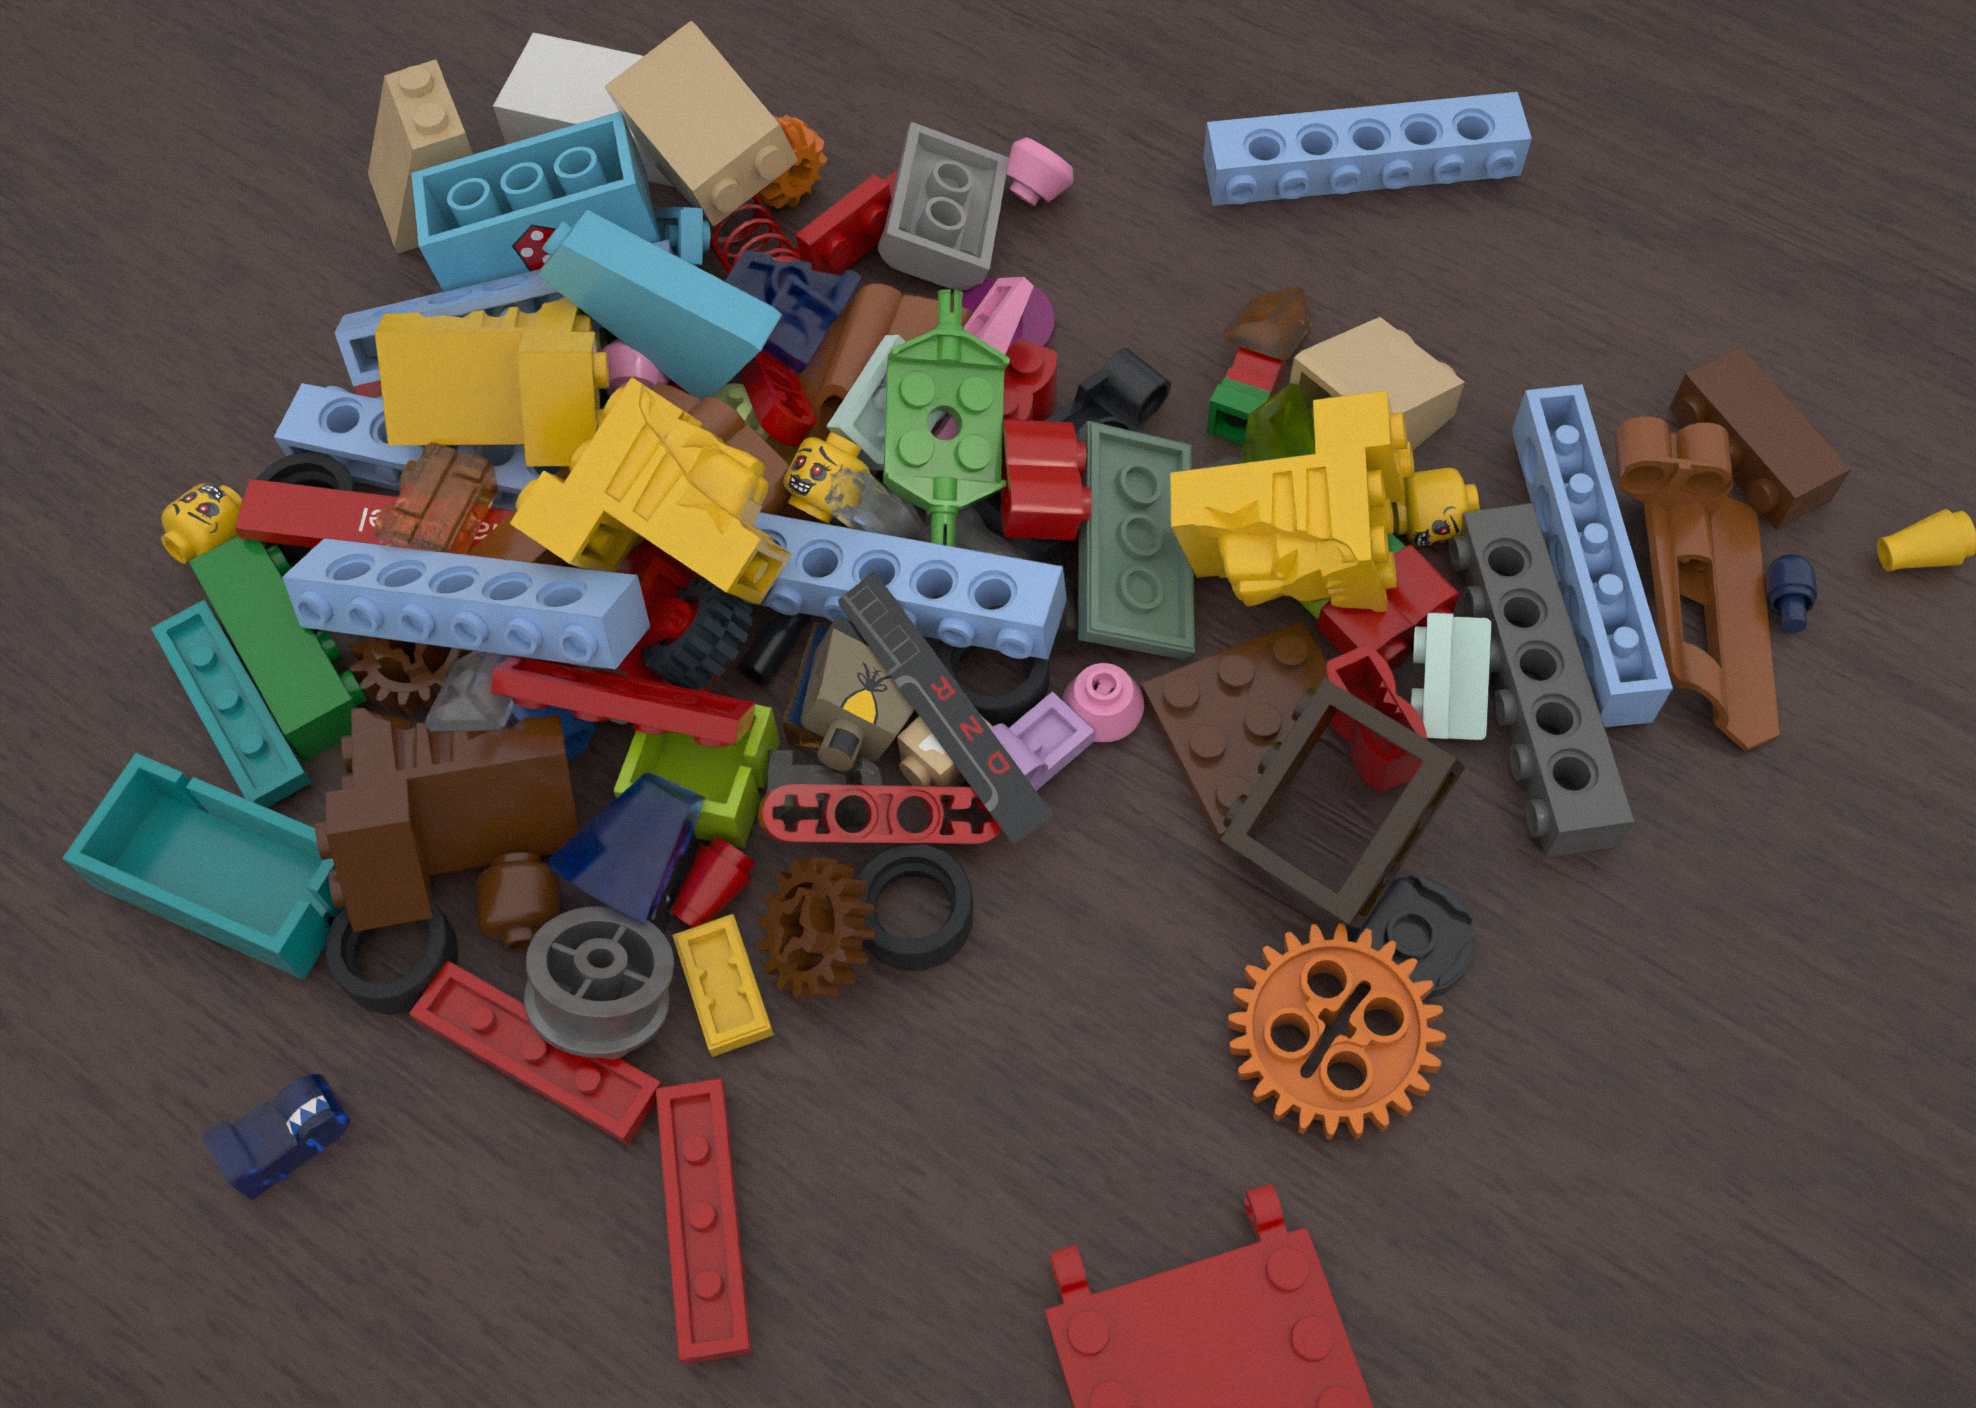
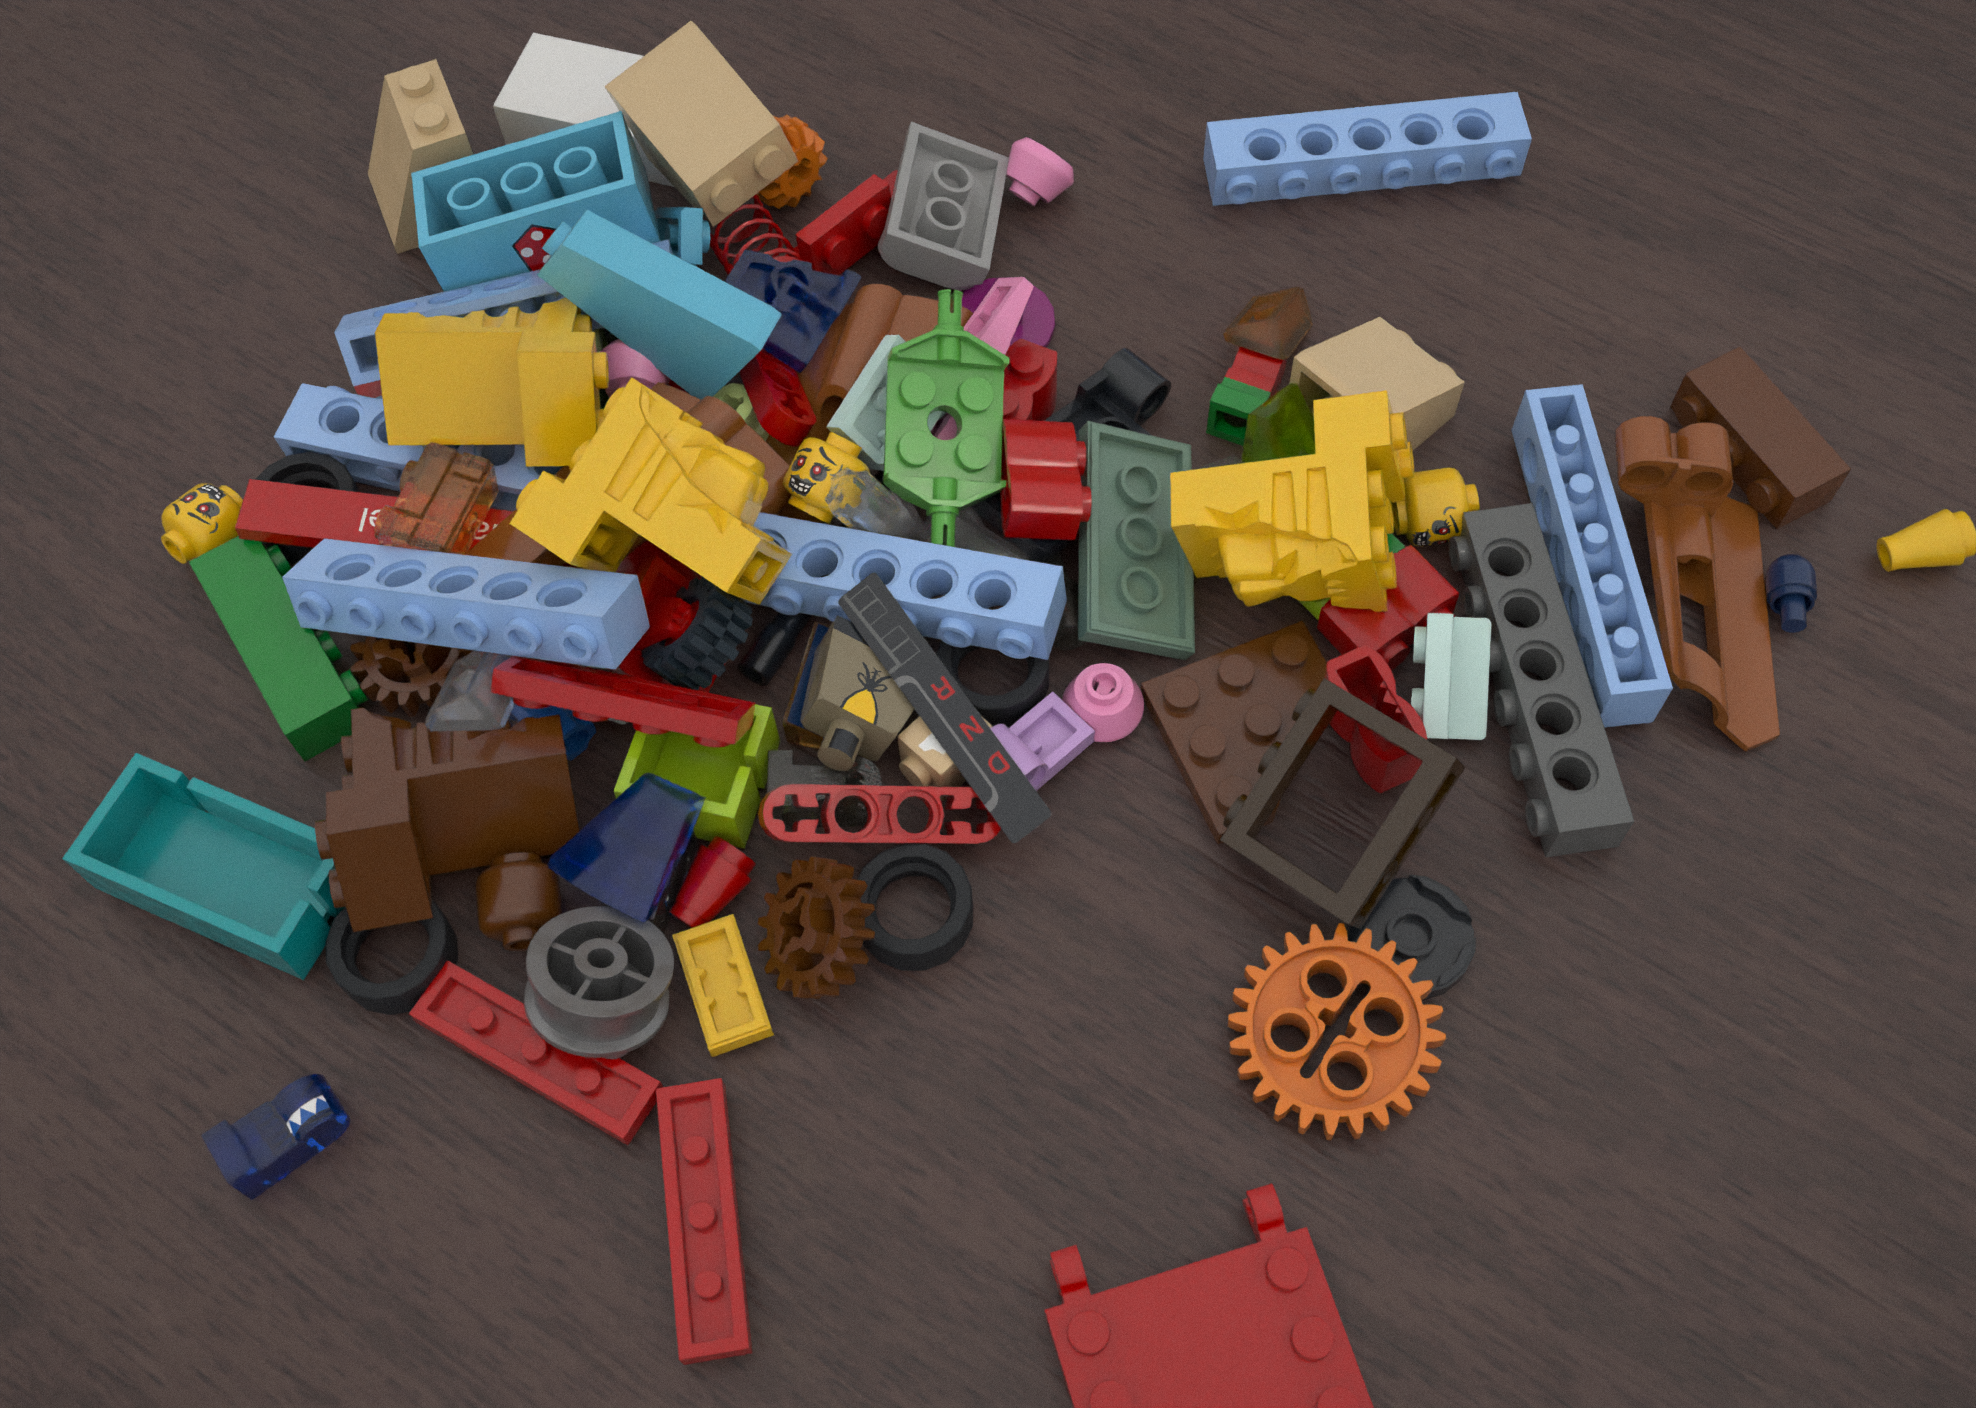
(231, 705): teal plate -> none

